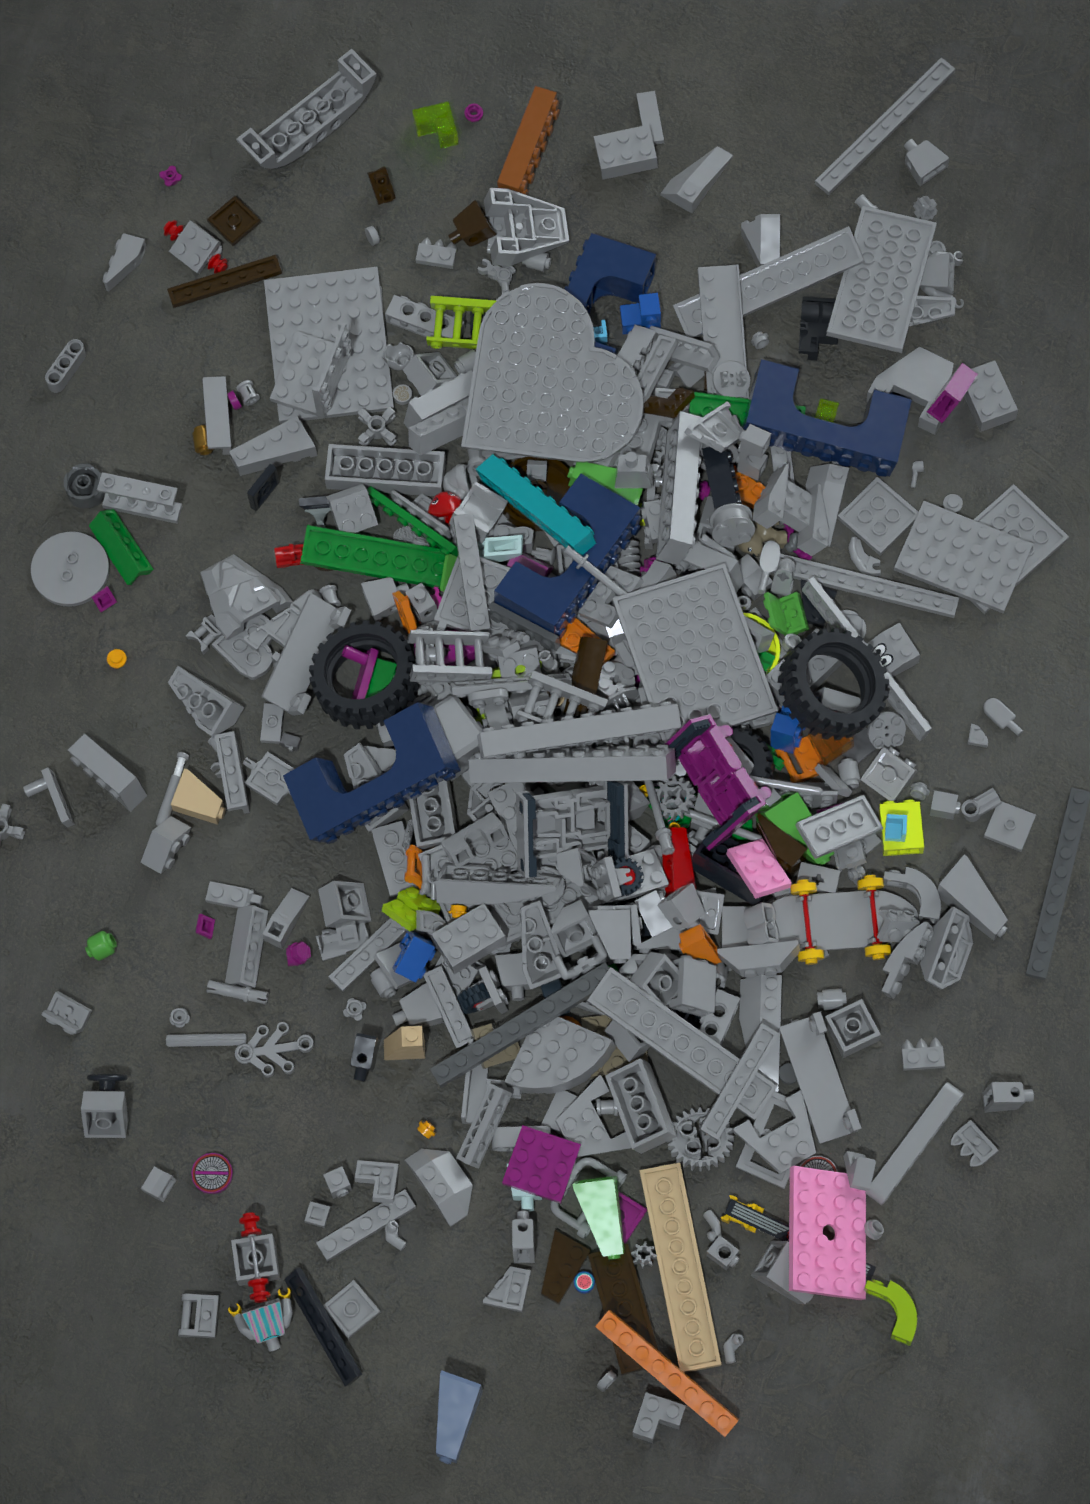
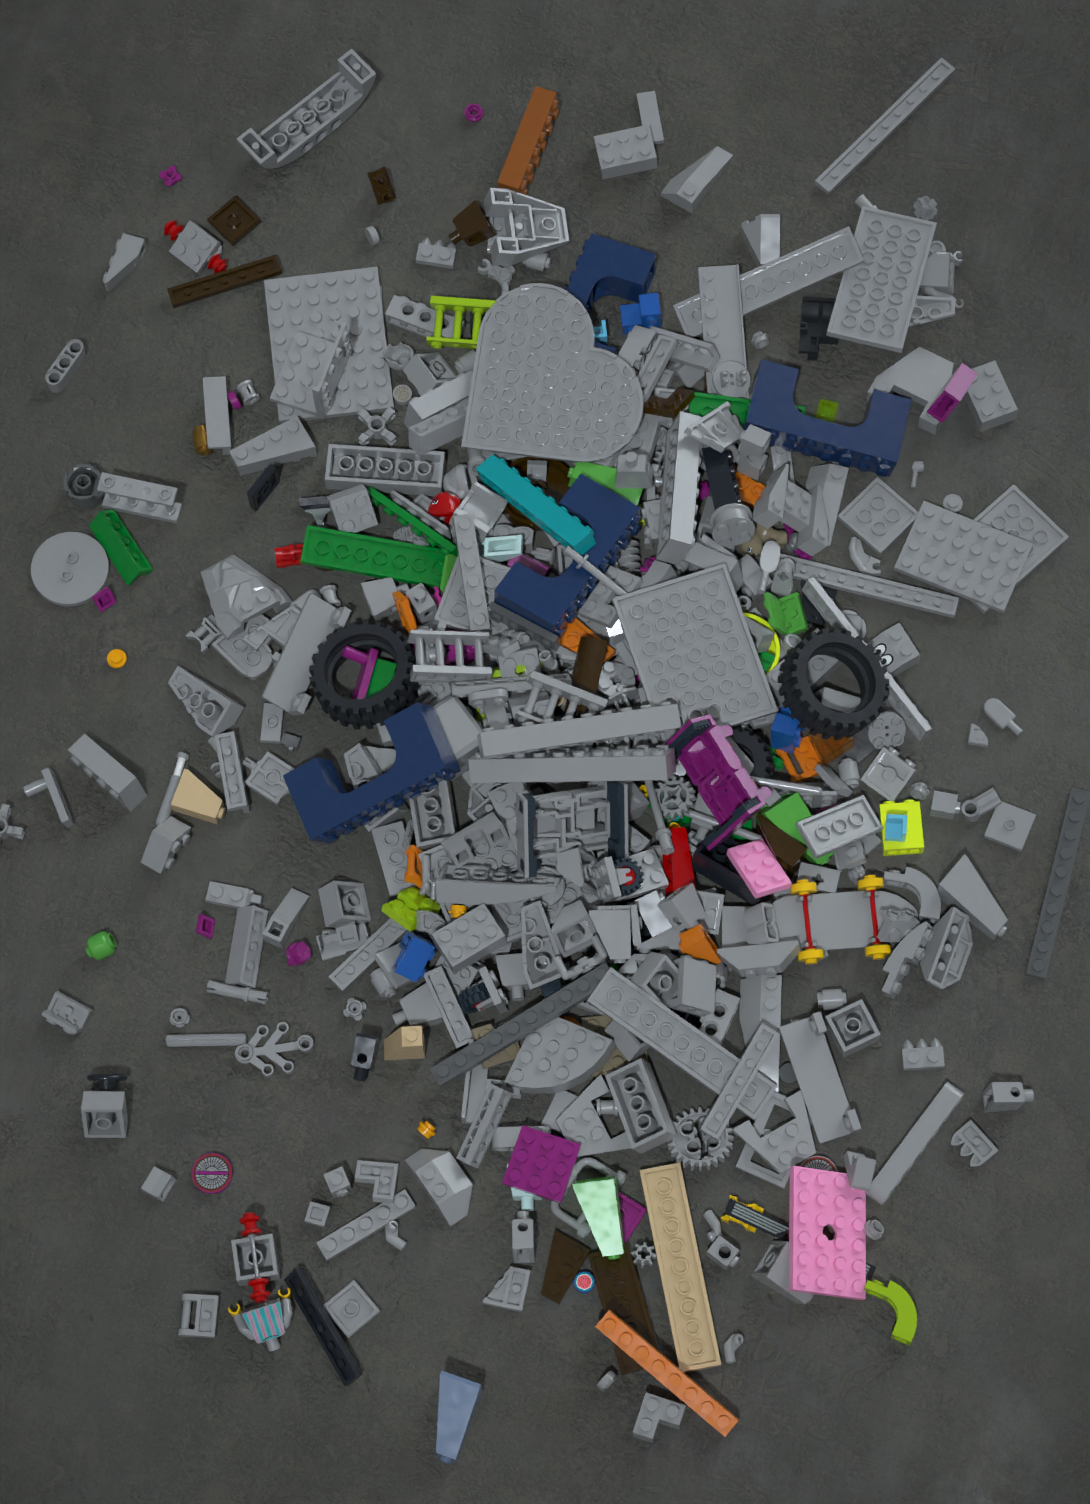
(436, 120): clear neon green brick -> none
(924, 160): light grey torso -> none

